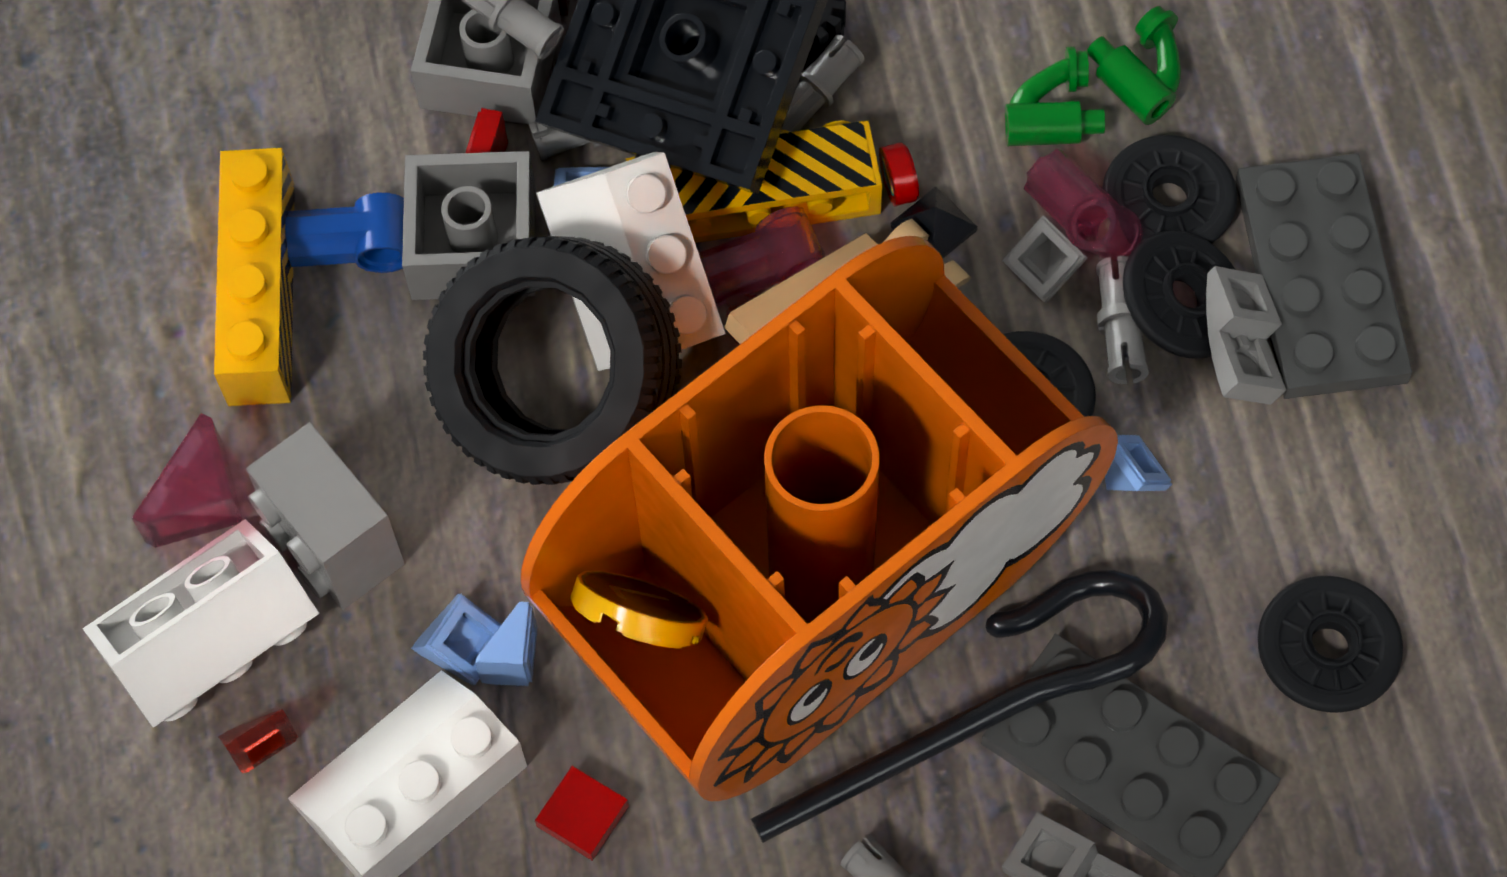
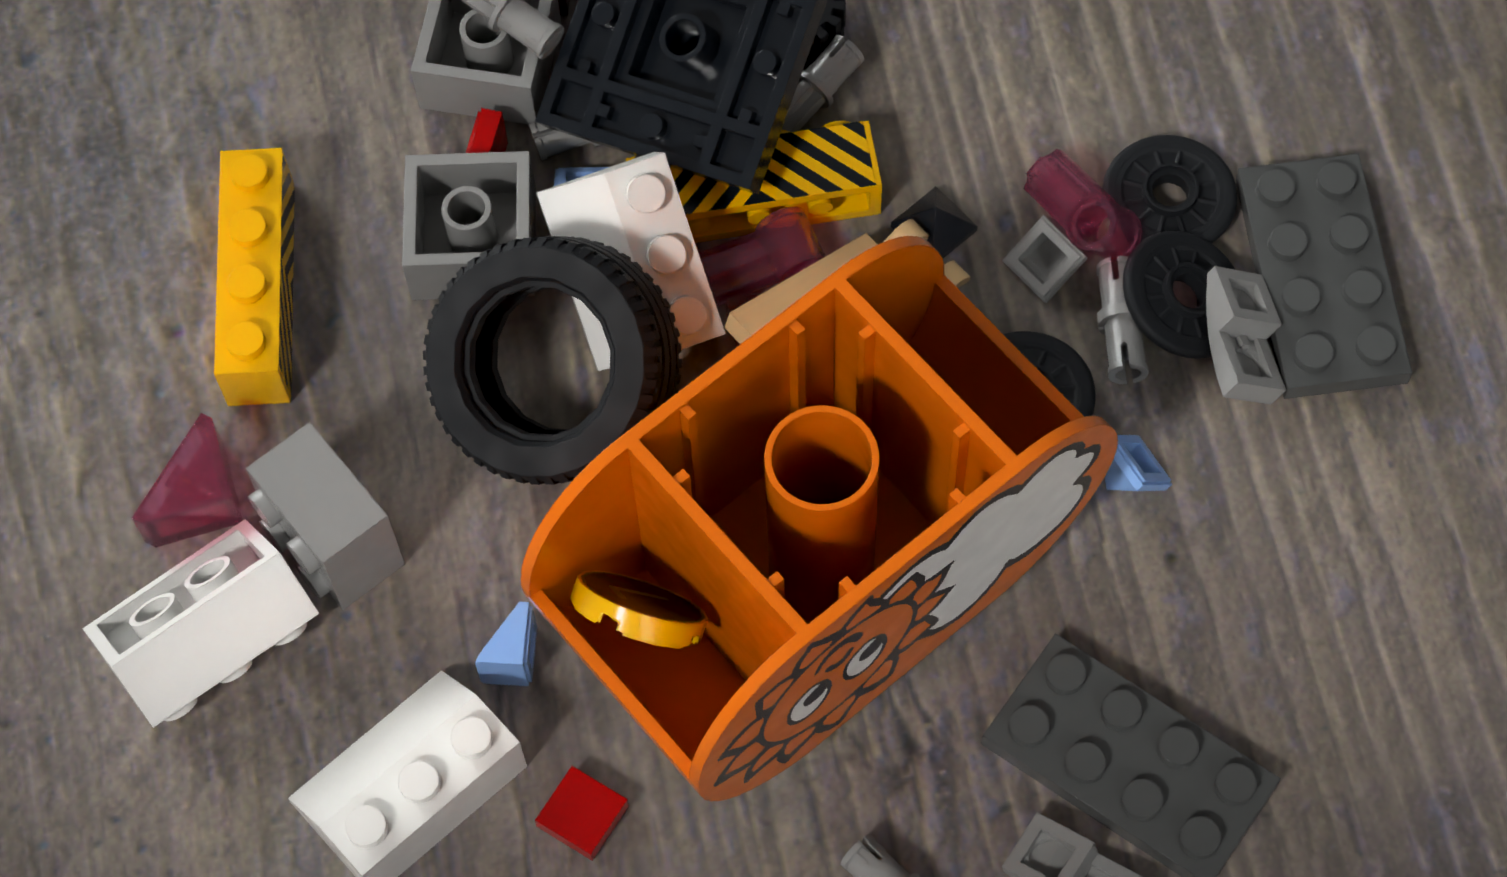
(258, 740): clear red slope -> none
(358, 234): blue piece -> none
(457, 638): light blue slope -> none
(899, 174): red tile -> none
(1002, 705): black piece -> none
(1052, 122): green plant -> none
(1130, 79): green plant -> none
(1324, 682): black wheel -> none

